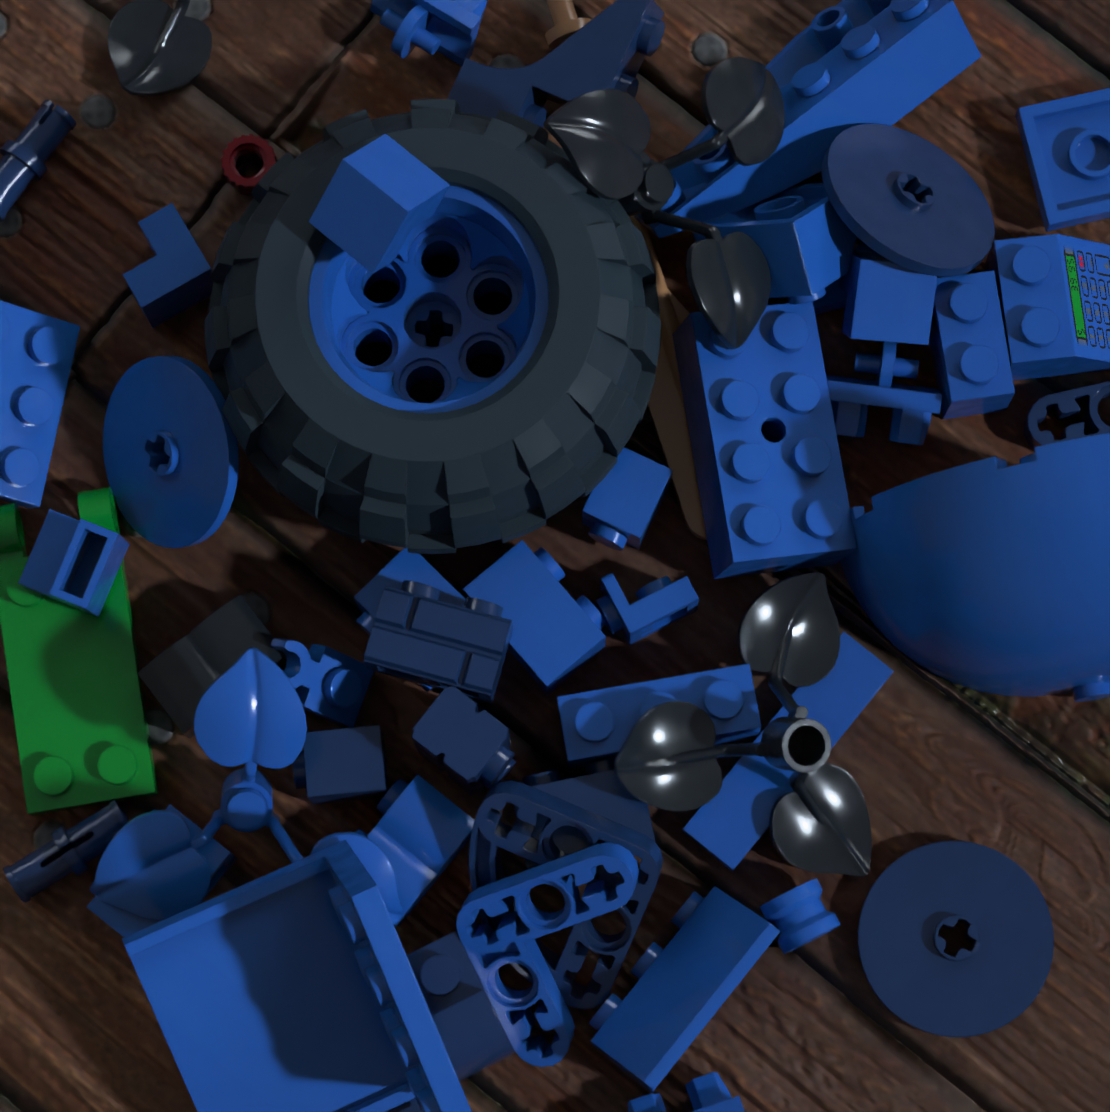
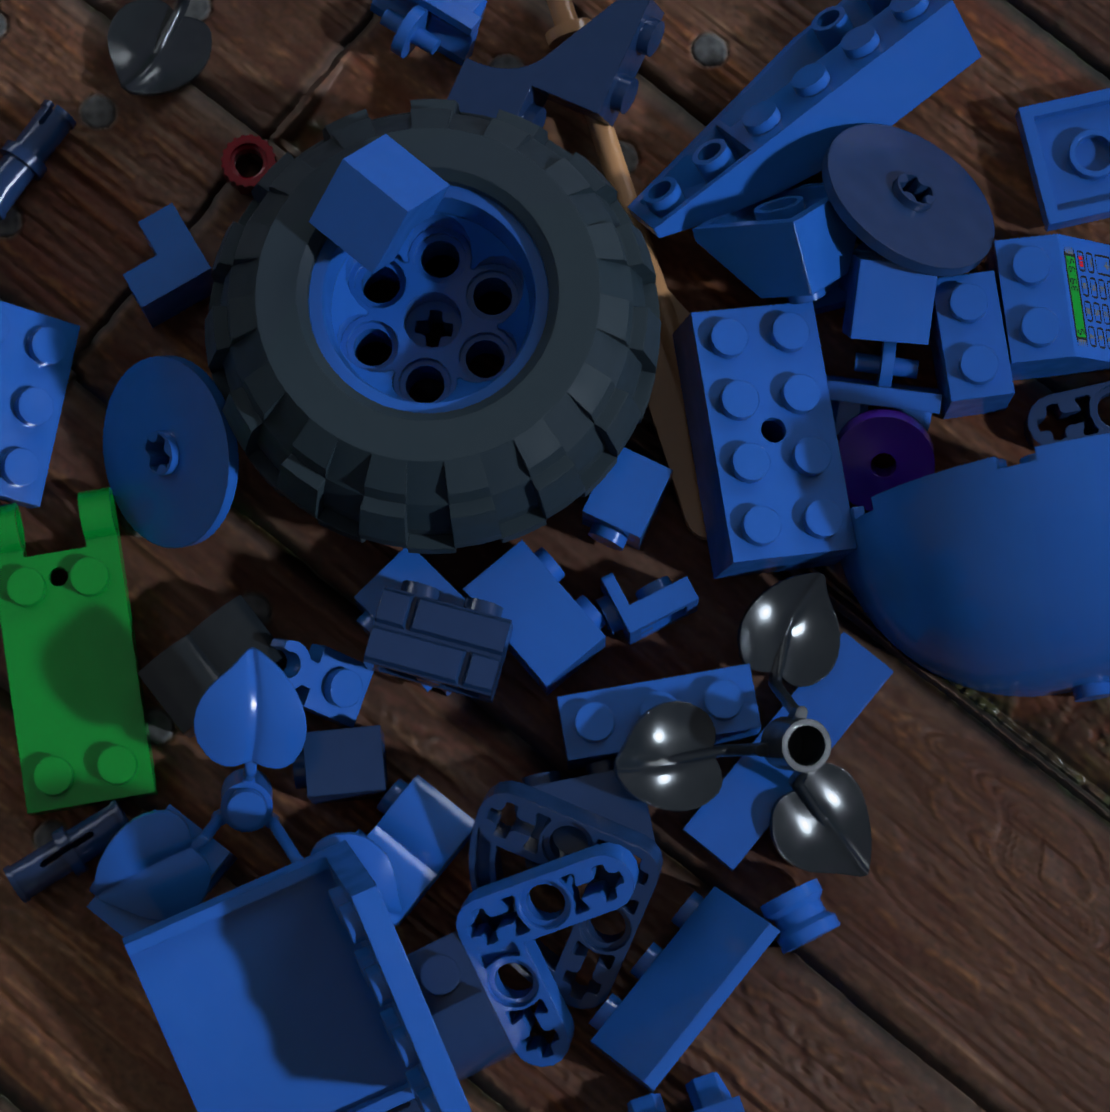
(74, 562): blue piece -> none
(464, 742): dark blue brick -> none
(606, 143): black plant -> none
(877, 433): none -> dark purple piece
(907, 958): dark blue piece -> none

